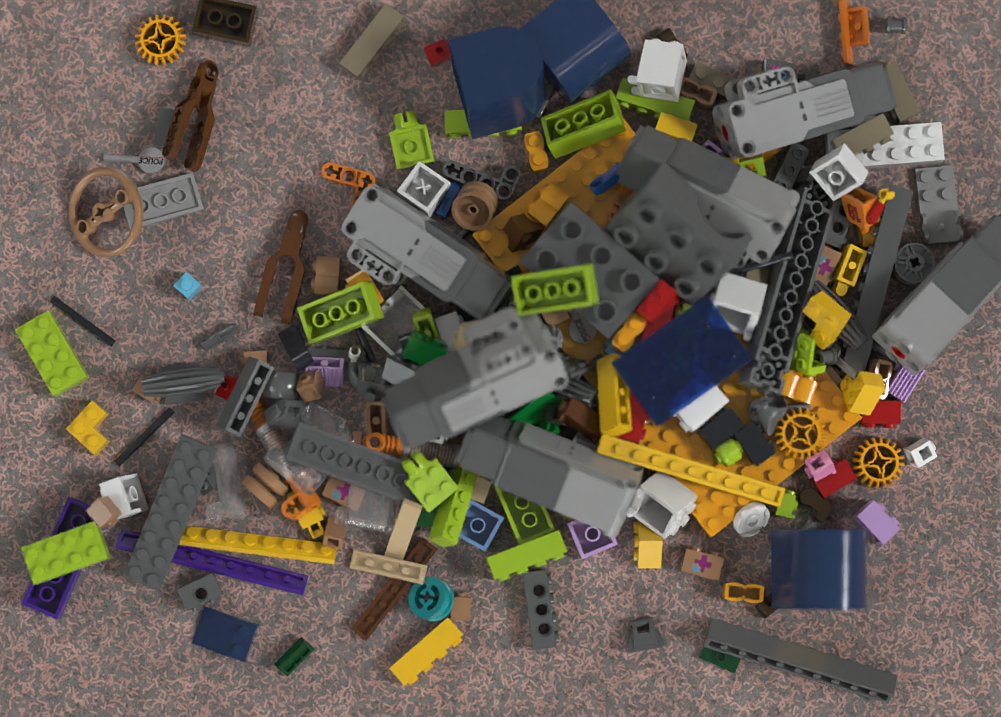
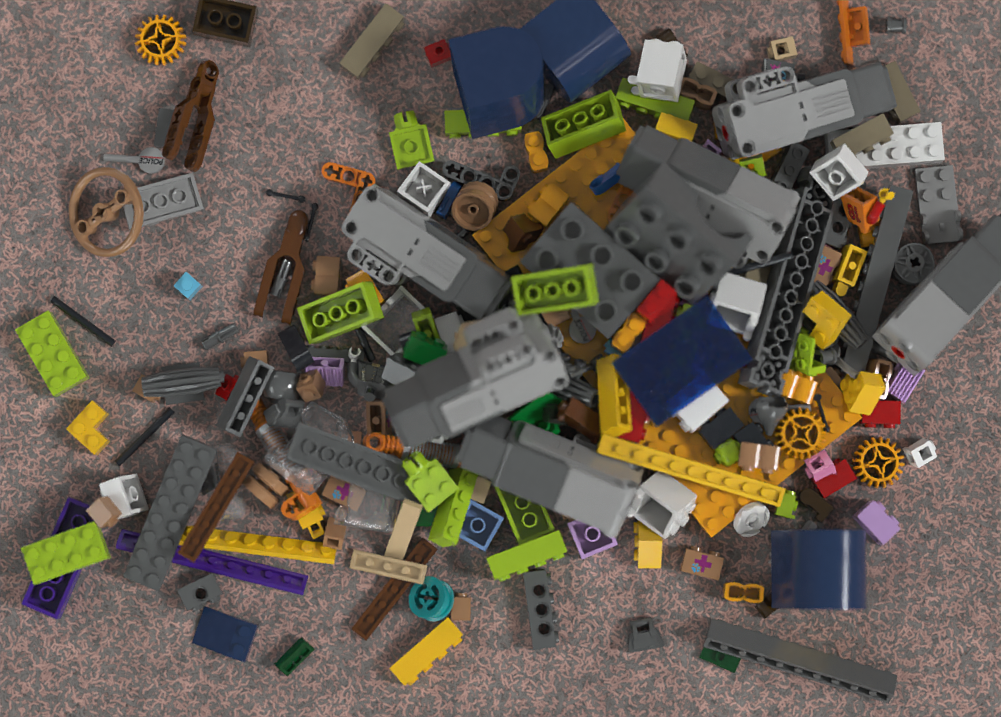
(216, 507): none -> reddish brown plate
(281, 278): none -> dark grey axle
(301, 199): none -> black hinge
(314, 206): none -> black hinge
(758, 456): none -> medium nougat brick
(786, 44): none -> tan brick
(817, 397): none -> black hinge

